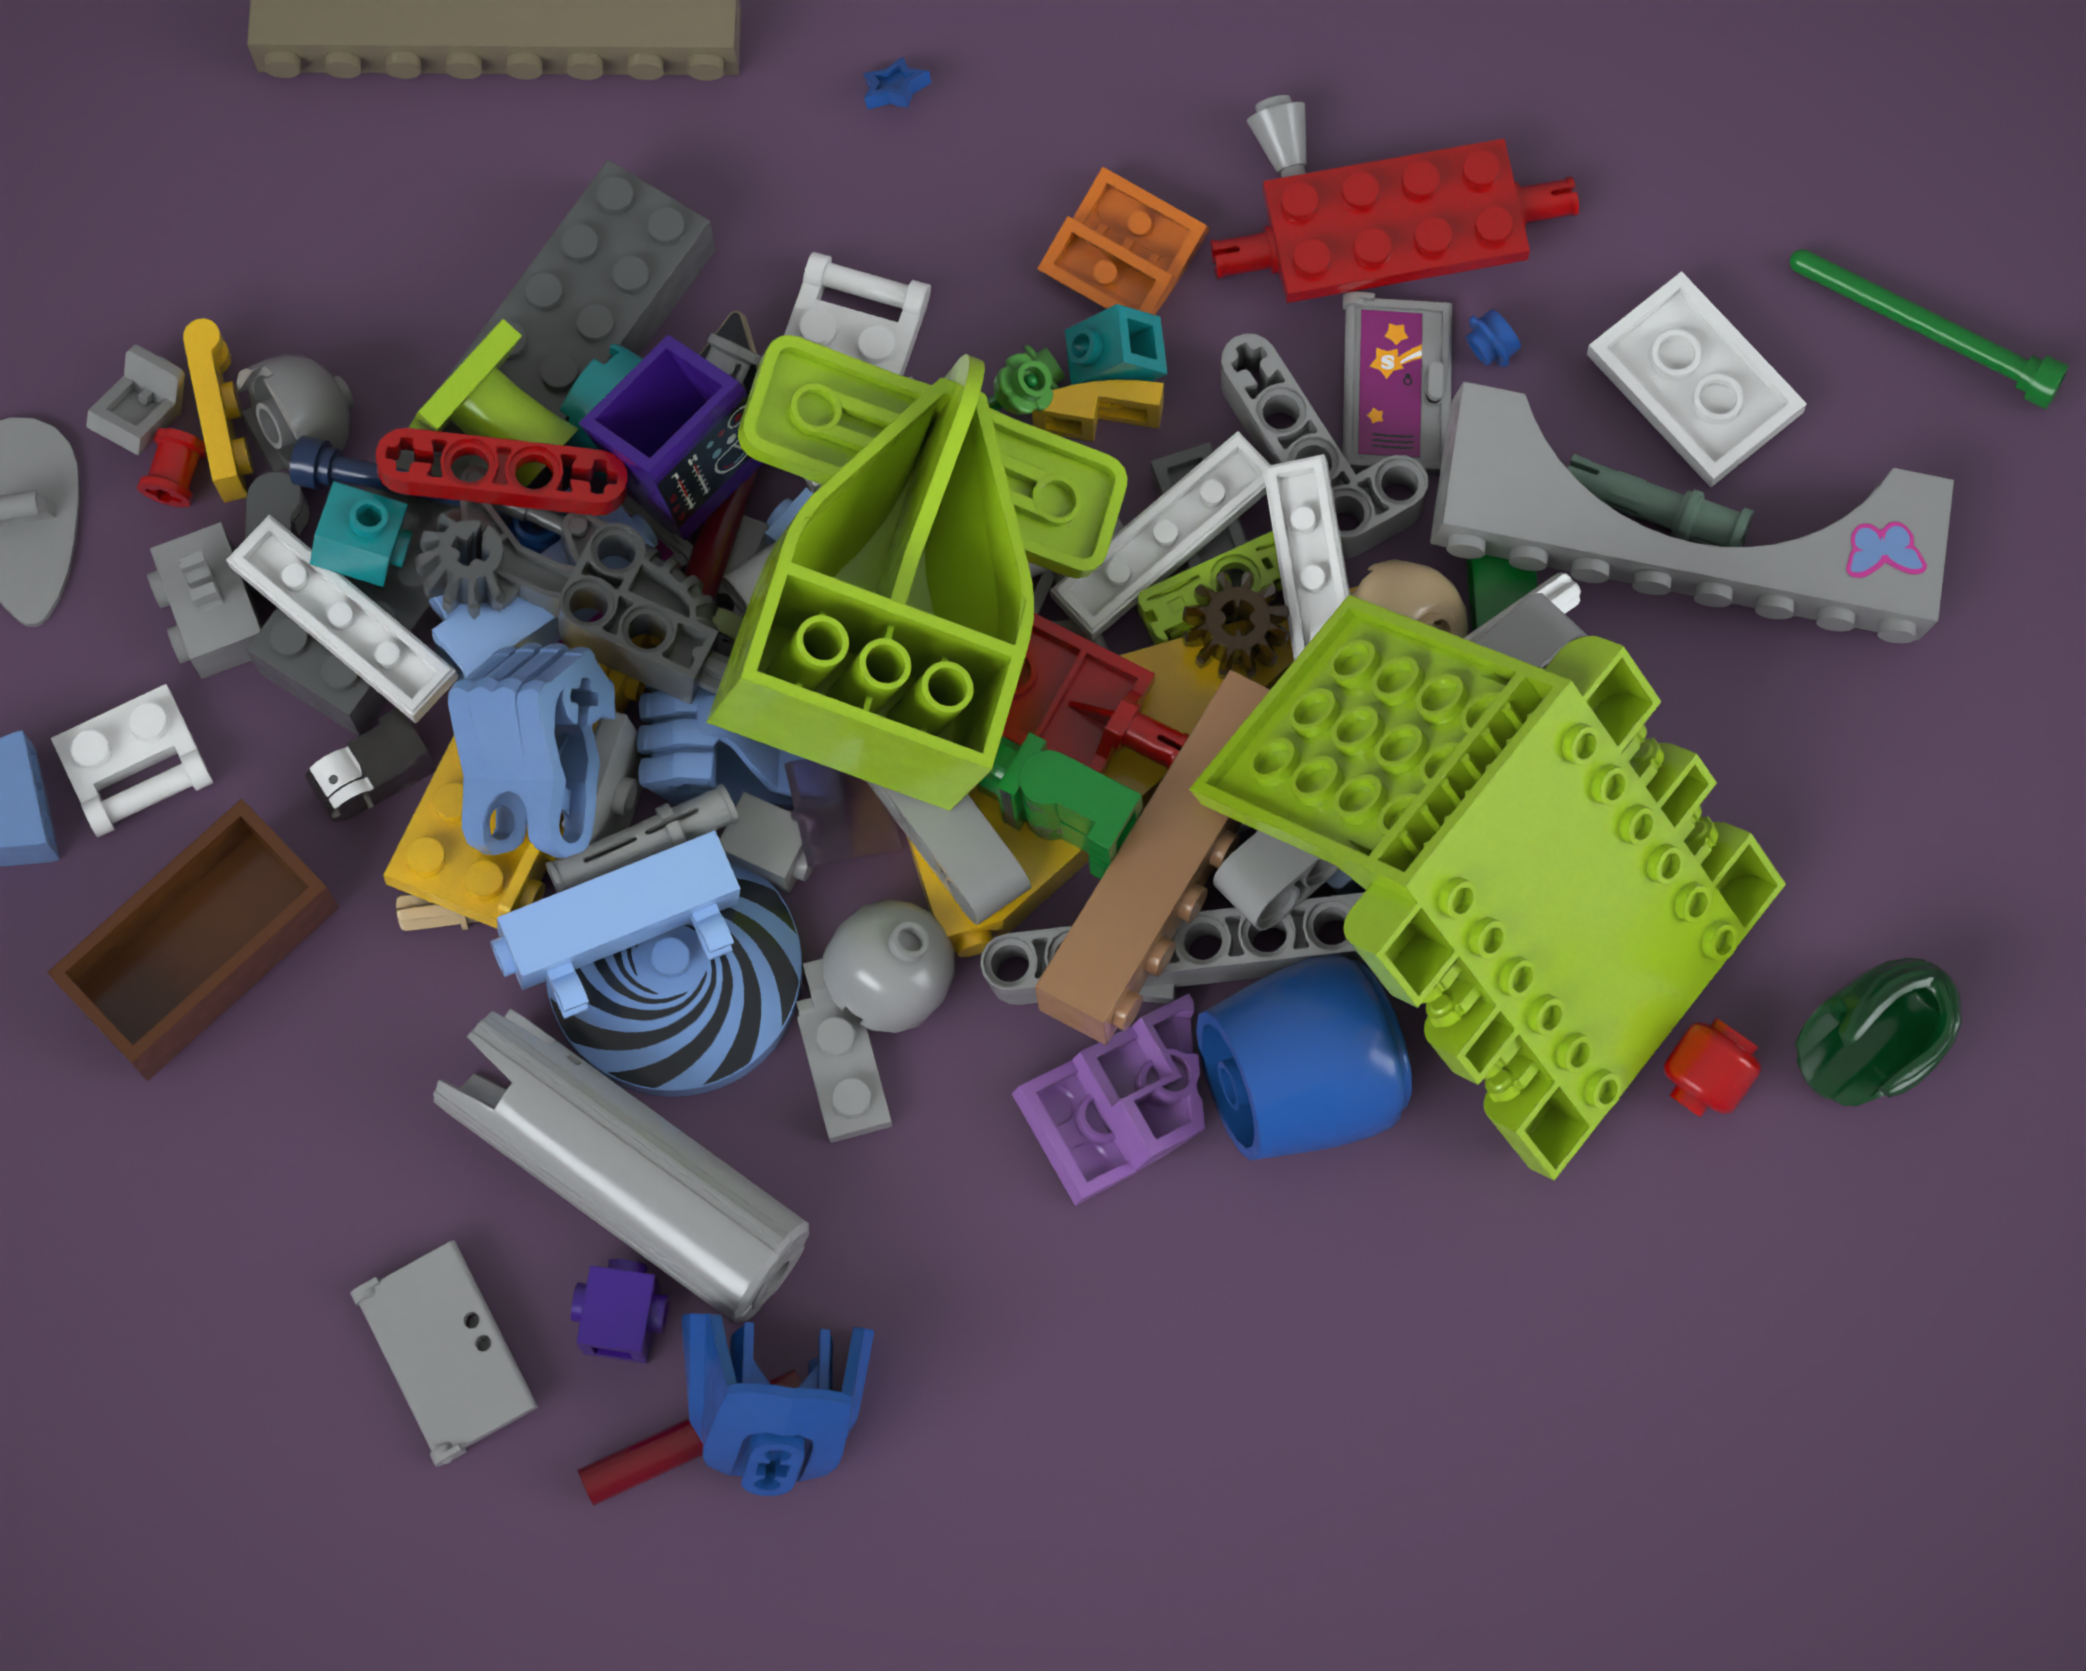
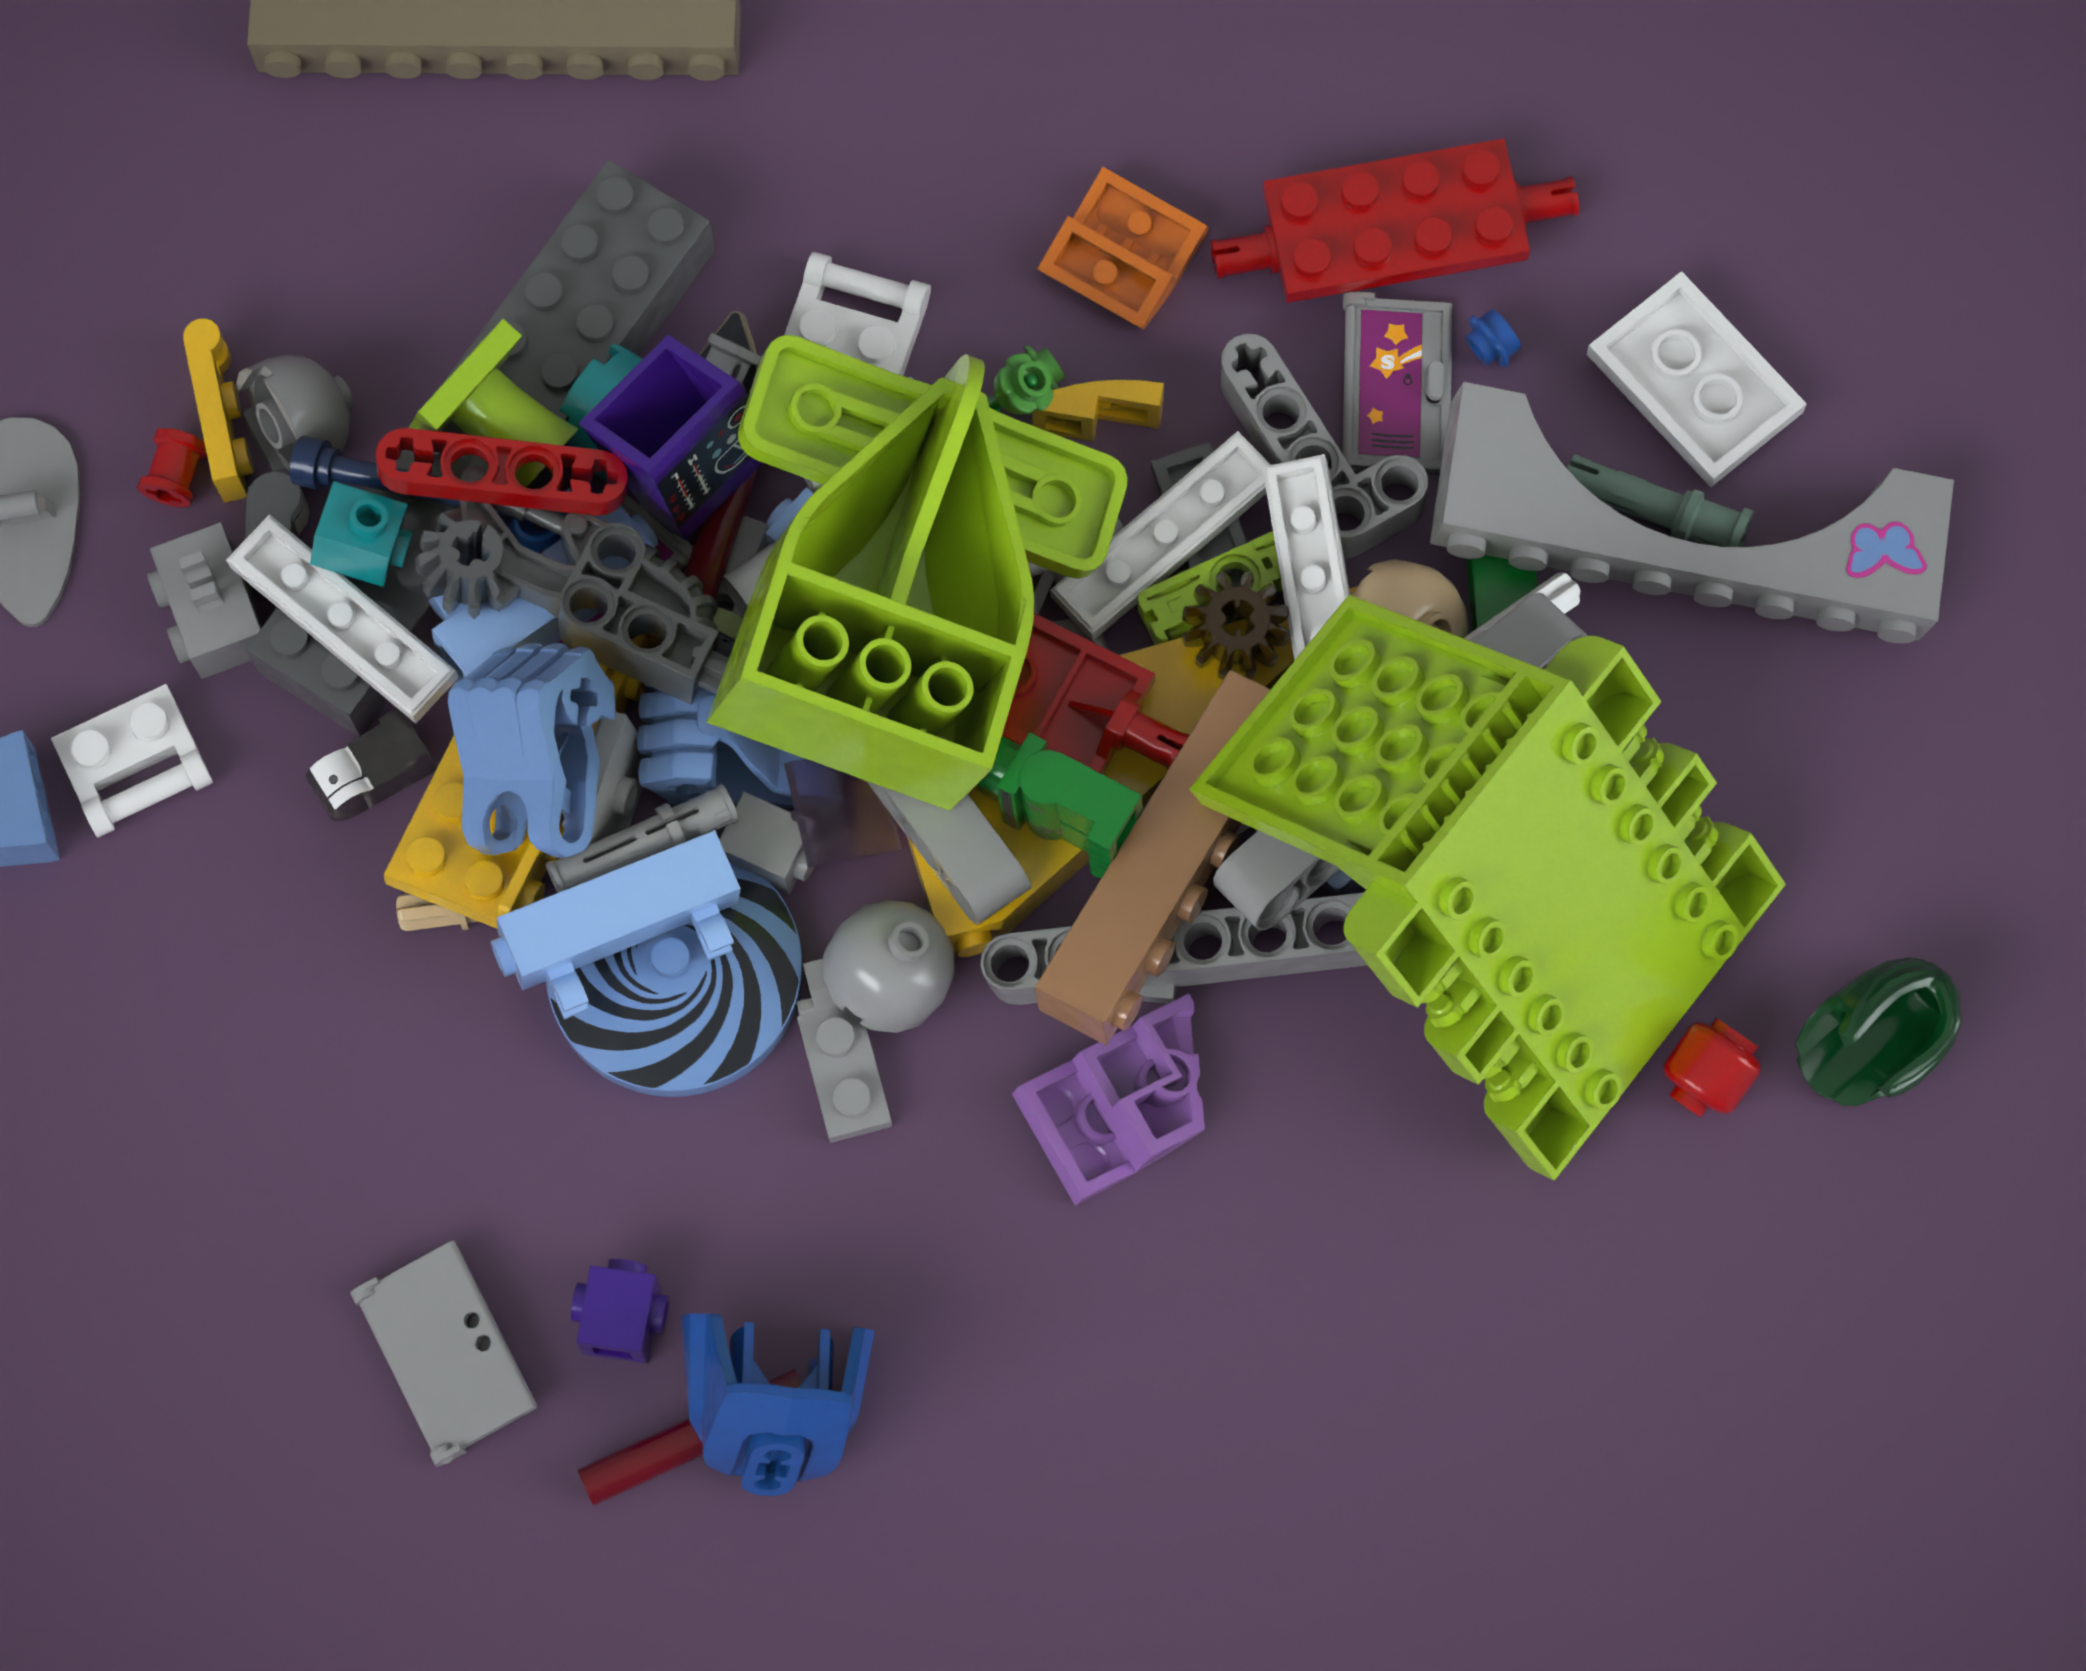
(140, 401): light grey bracket -> none
(194, 939): reddish brown piece -> none
(627, 1168): light grey piece -> none
(894, 85): blue piece -> none
(1116, 346): teal brick -> none
(1281, 133): light grey cone -> none
(1305, 1059): blue piece -> none
(2034, 376): green piece -> none

